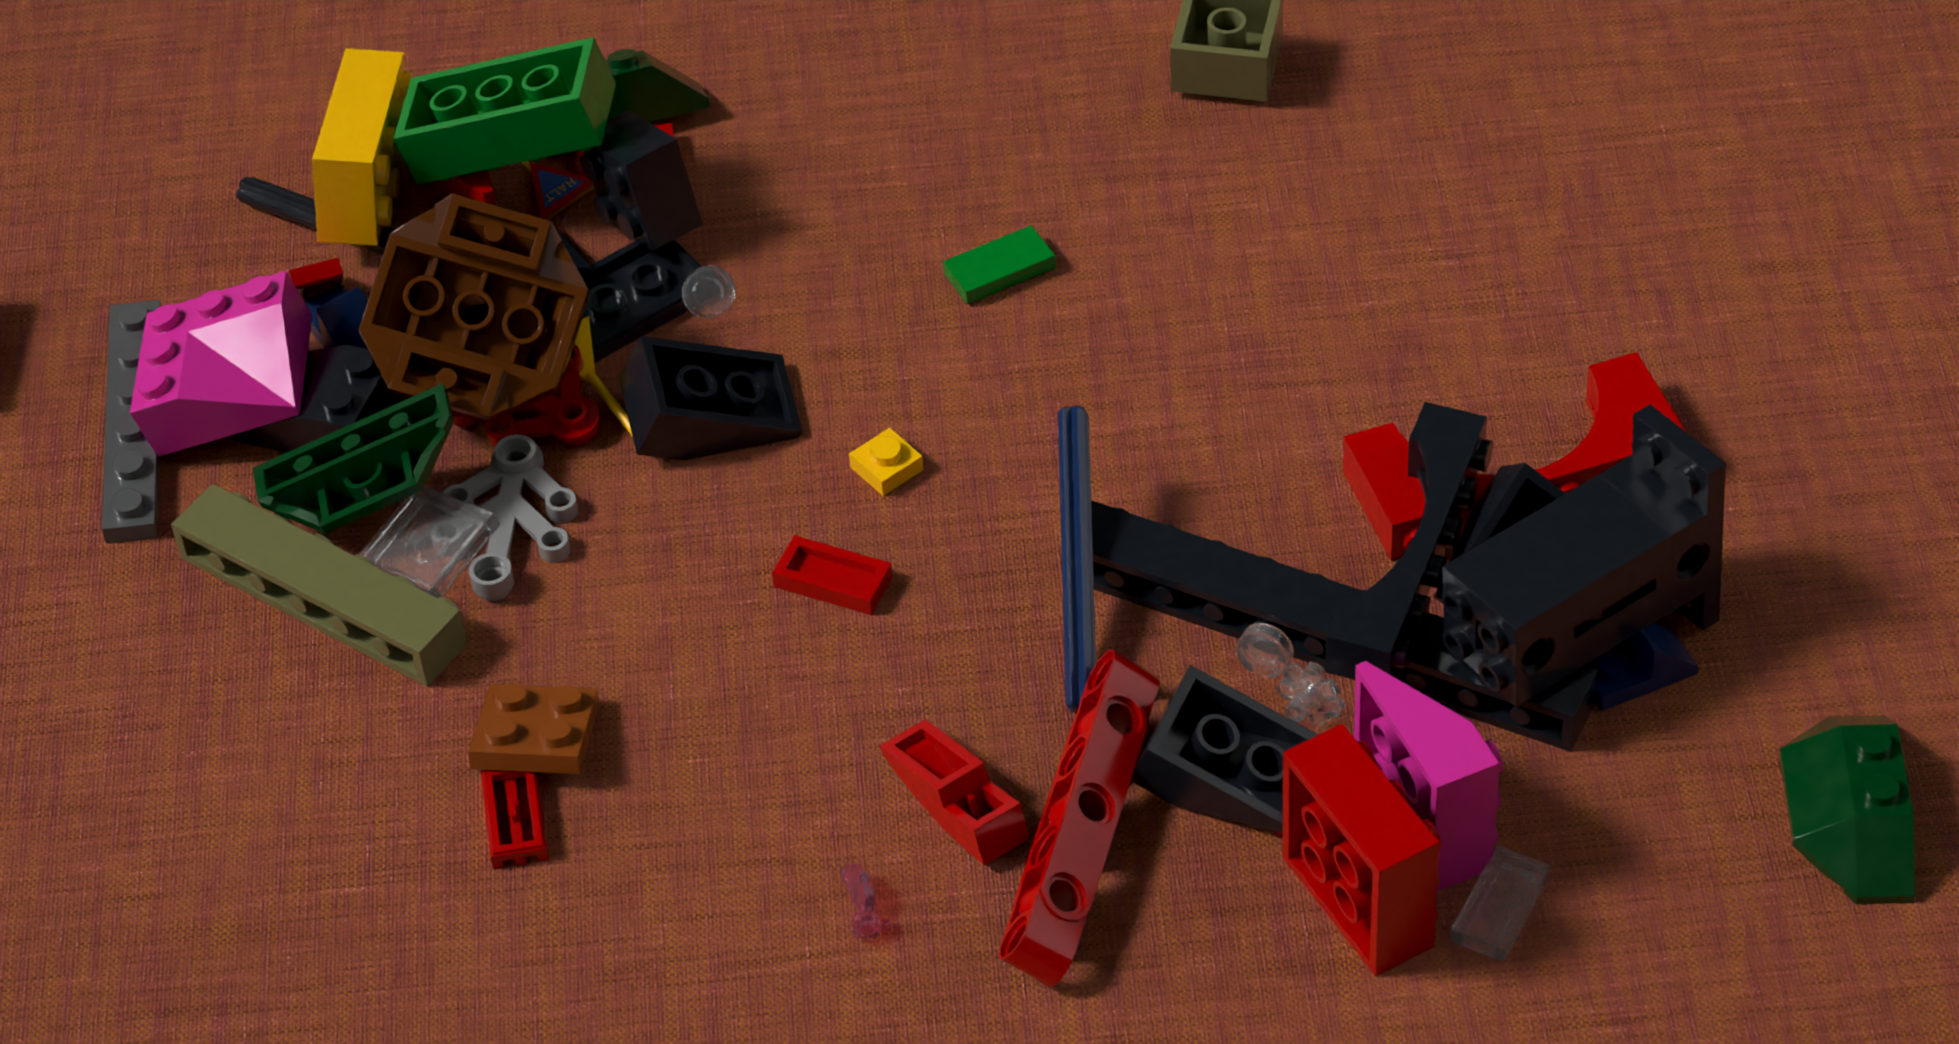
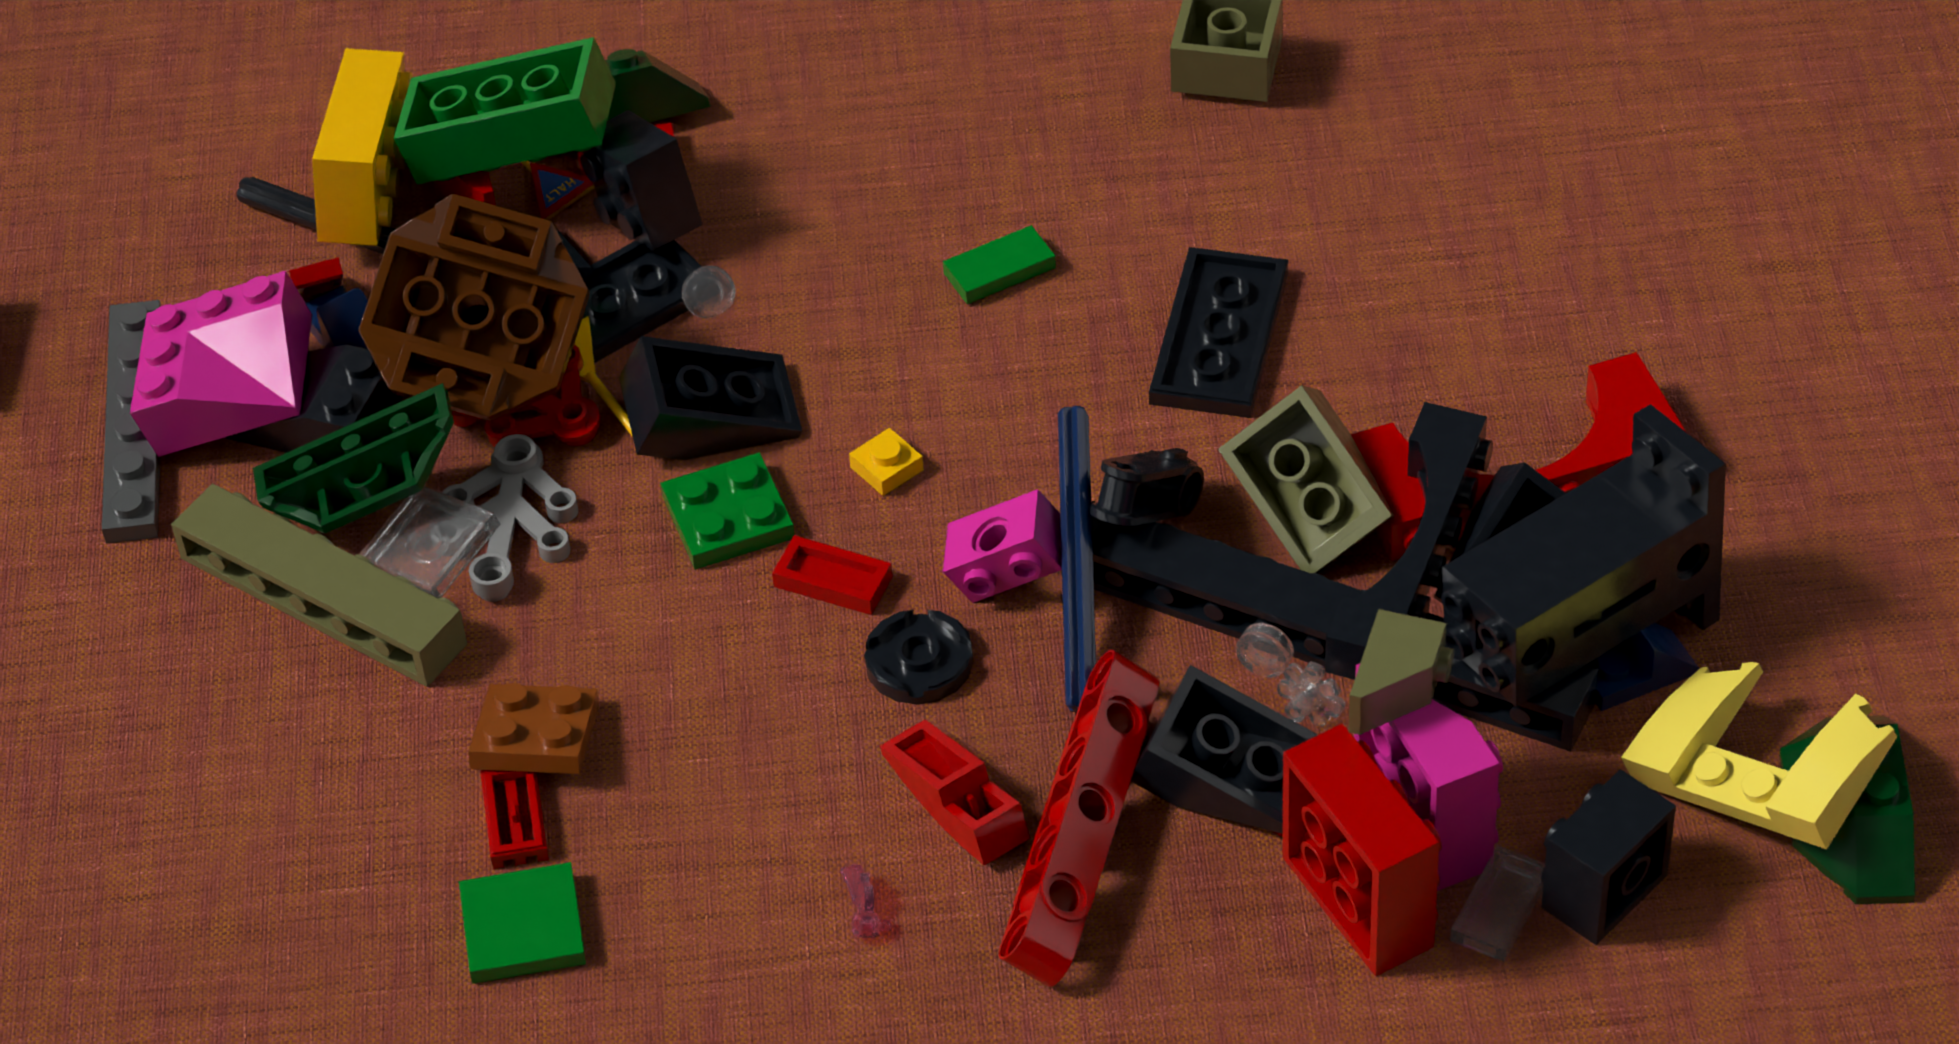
(521, 923): none -> green tile
(727, 510): none -> green plate
(918, 656): none -> black tile
(1003, 546): none -> dark pink brick
(1148, 487): none -> black piece
(1219, 332): none -> black tile
(1308, 479): none -> olive slope
(1398, 669): none -> olive slope
(1607, 855): none -> black brick
(1808, 802): none -> light yellow wedge

